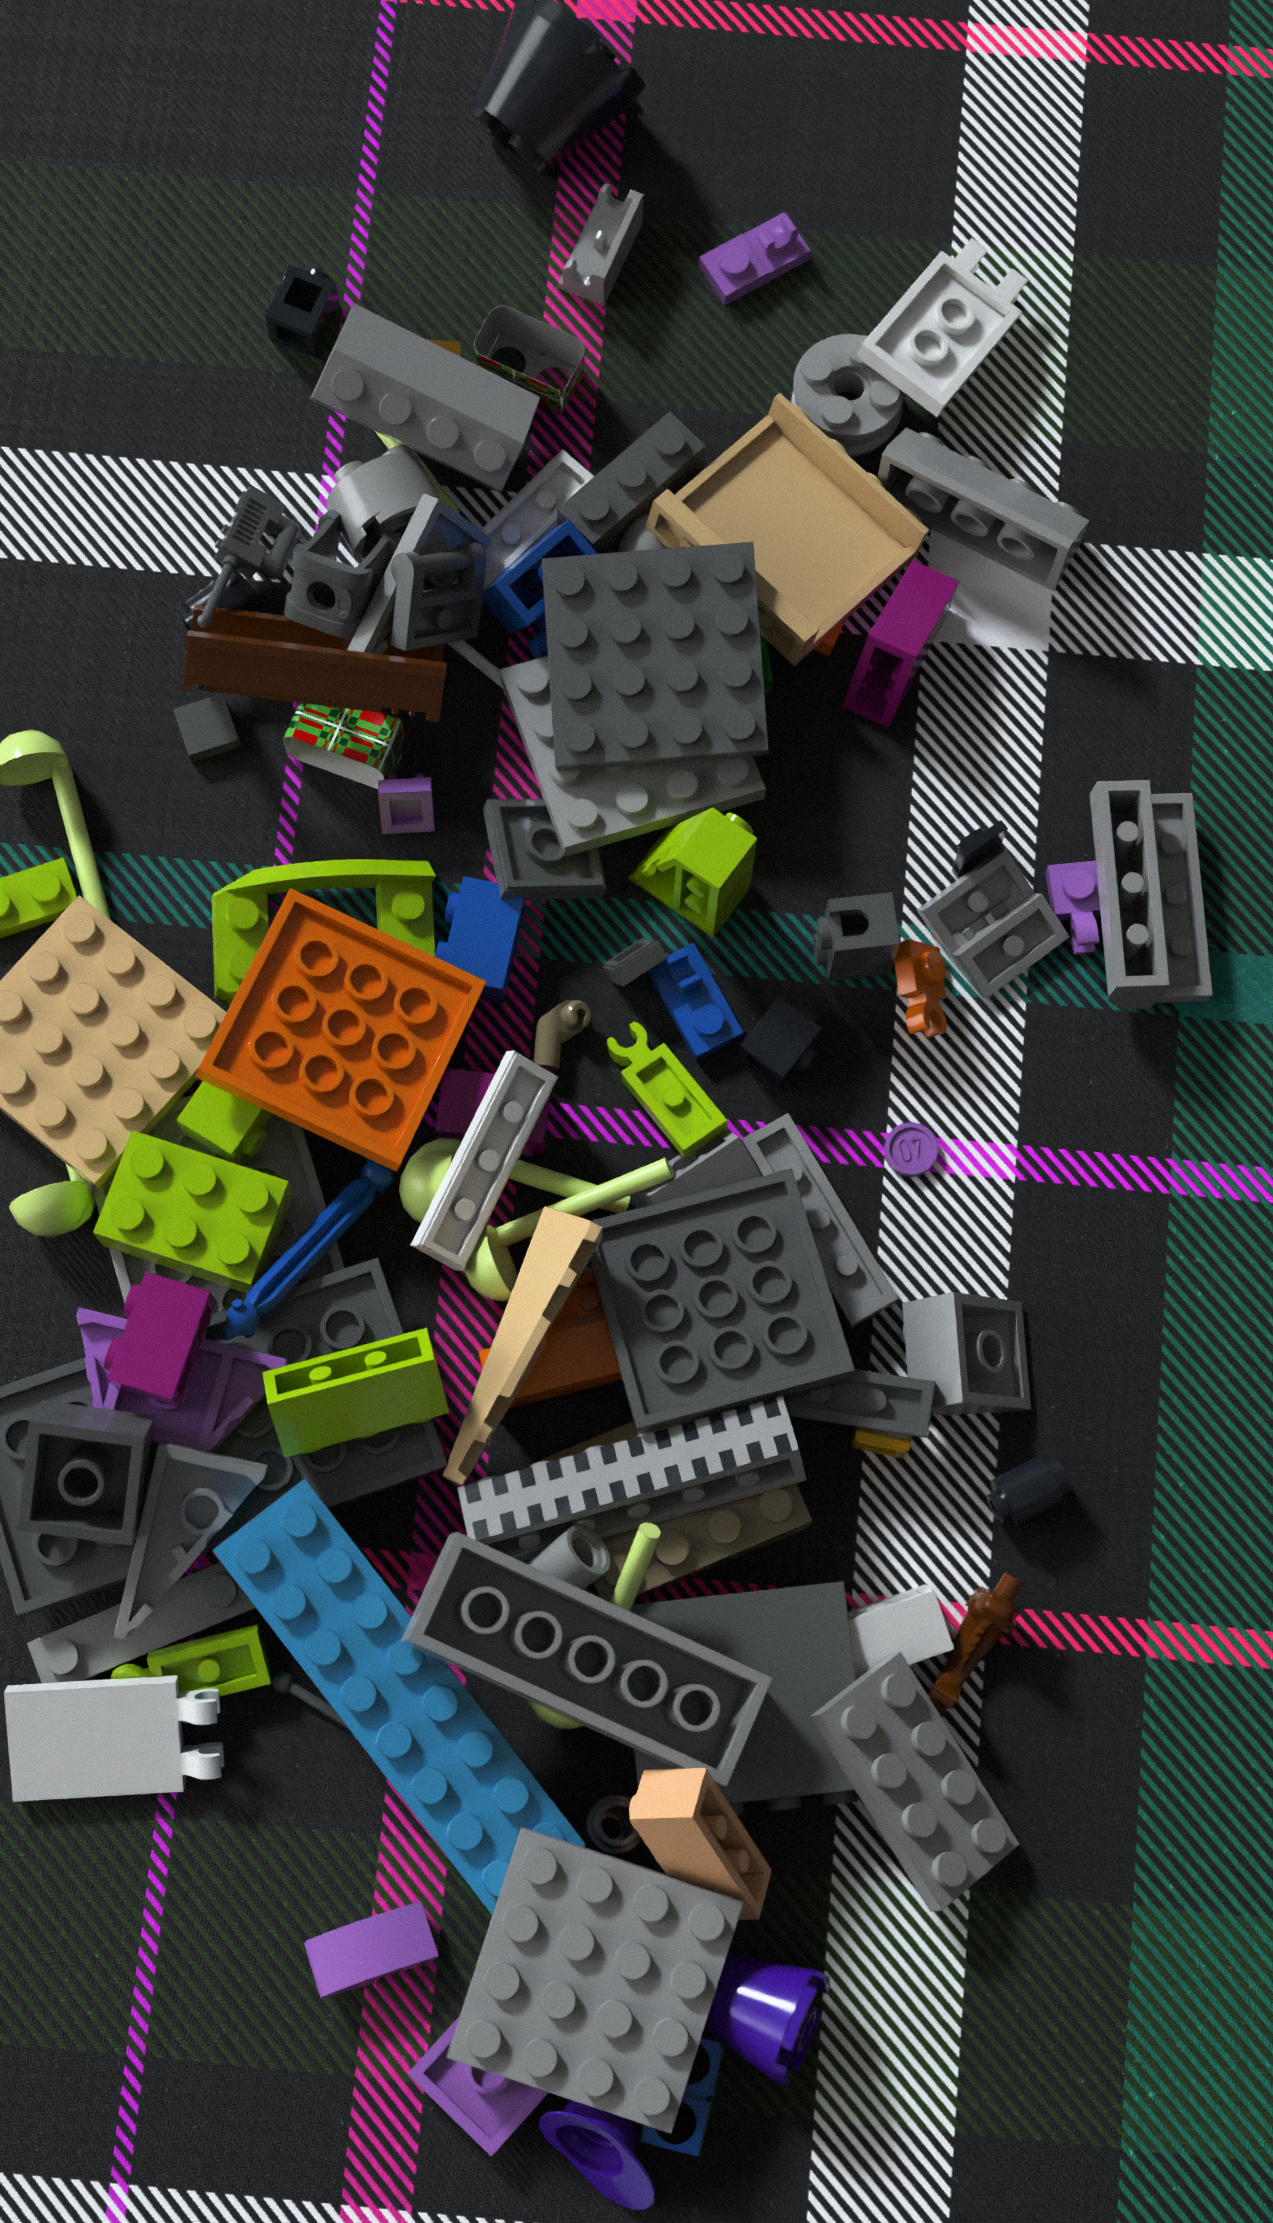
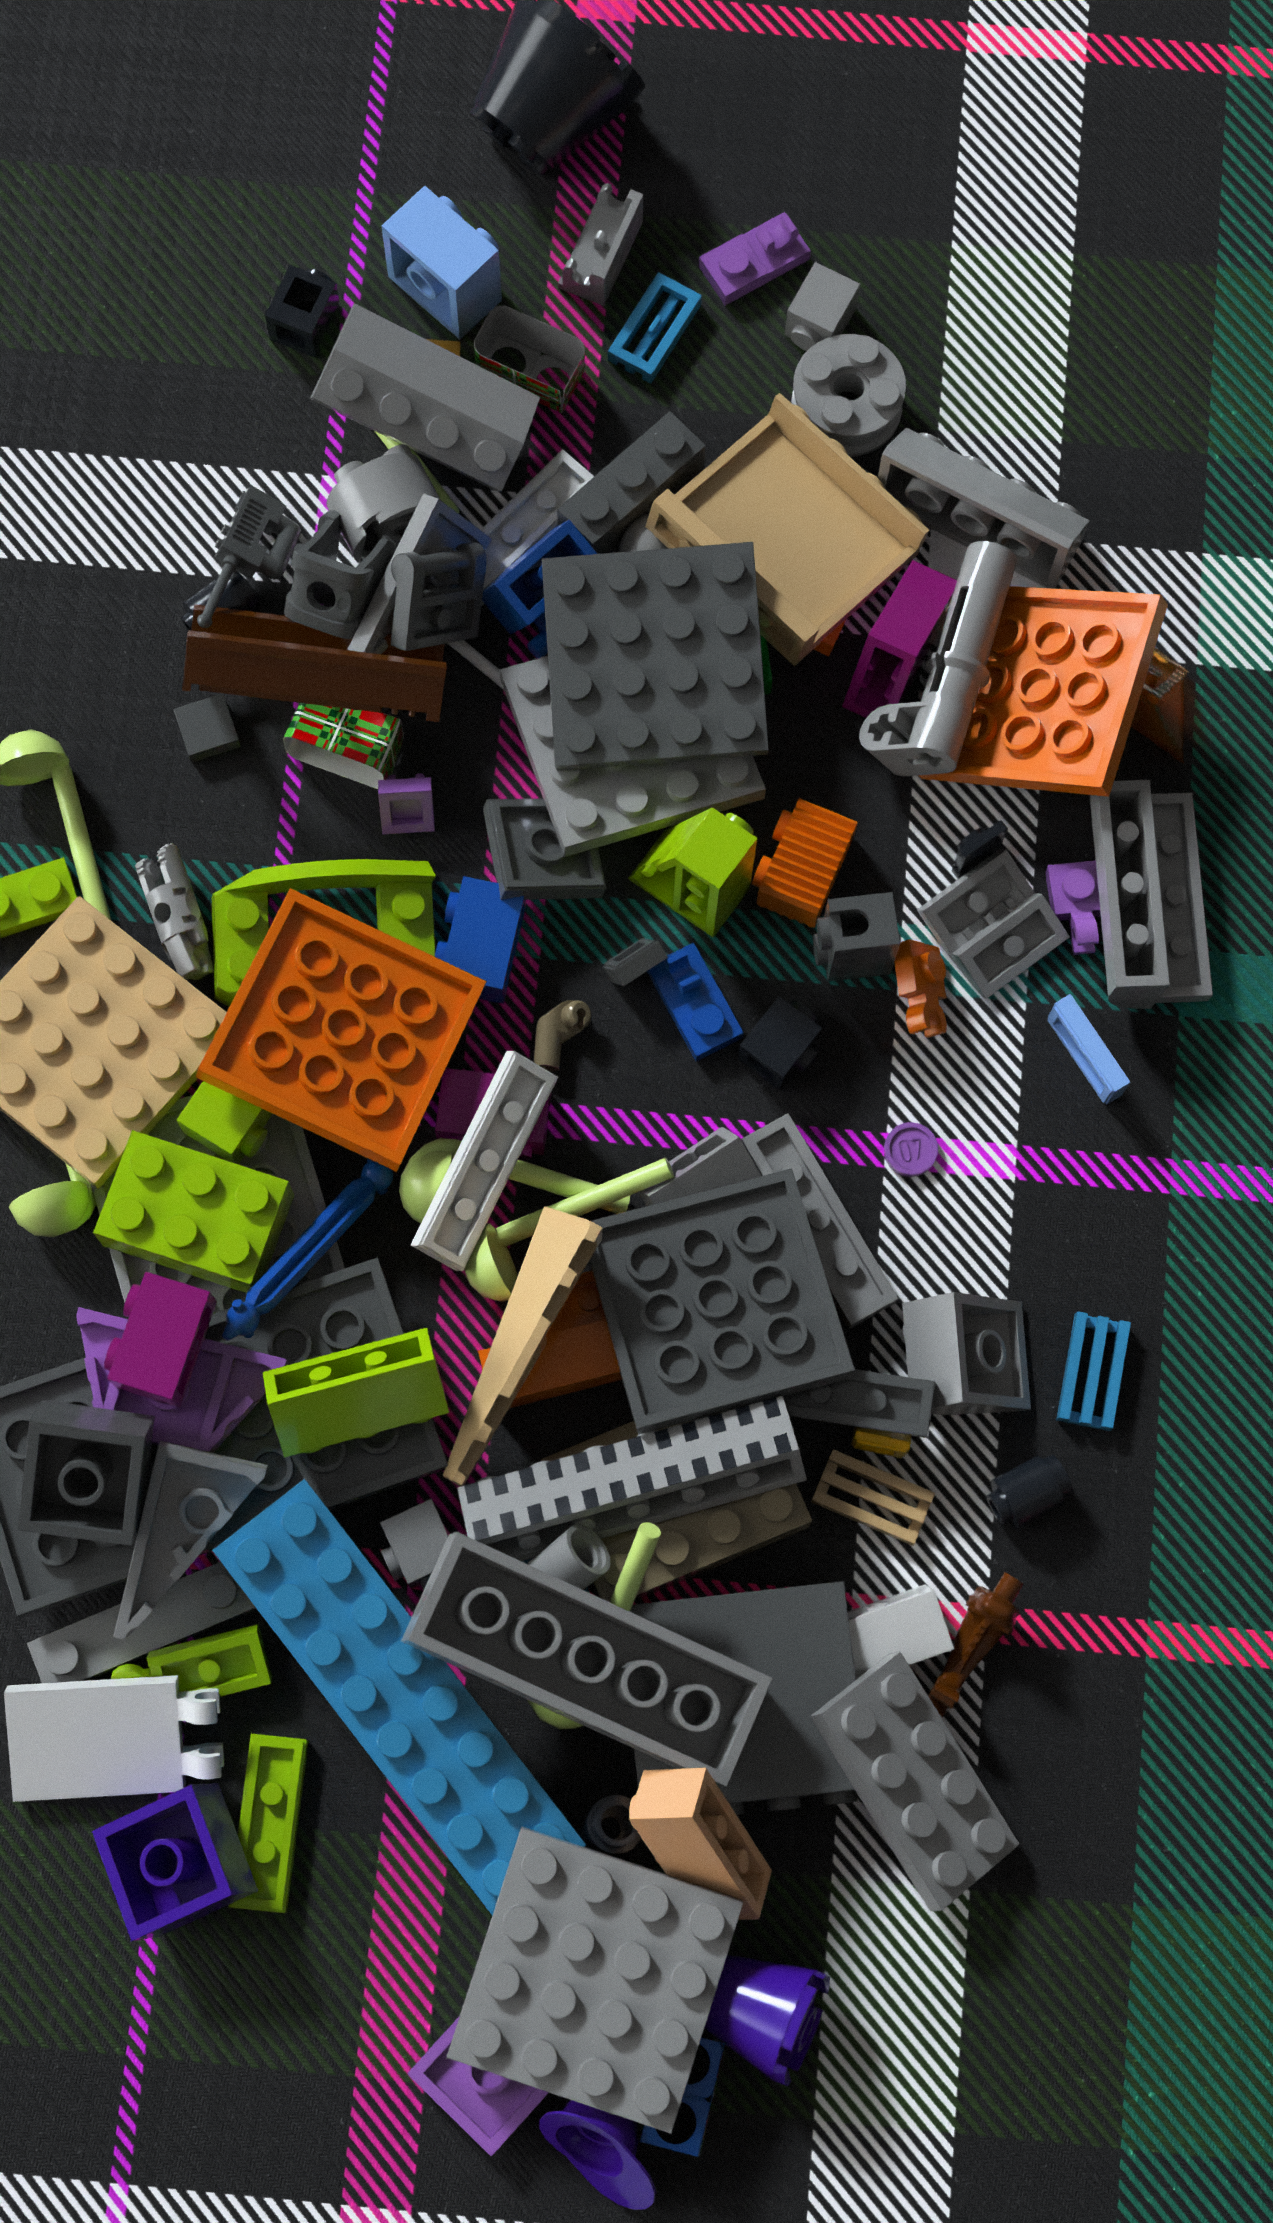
(174, 1861): none -> dark purple brick
(176, 912): none -> light grey hinge
(271, 1818): none -> lime tile
(283, 1682): dark grey hinge -> none
(371, 1949): medium lavender slope -> none
(415, 1543): none -> light grey brick
(443, 261): none -> light blue brick
(634, 361): none -> dark azure tile
(668, 1093): lime plate -> none
(805, 861): none -> orange brick
(821, 307): none -> light grey brick
(916, 1515): none -> tan tile
(931, 733): none -> light grey piece
(943, 328): white tile -> none
(1060, 690): none -> orange plate
(1088, 1049): none -> light blue tile
(1102, 1326): none -> dark azure tile
(1161, 705): none -> clear orange slope

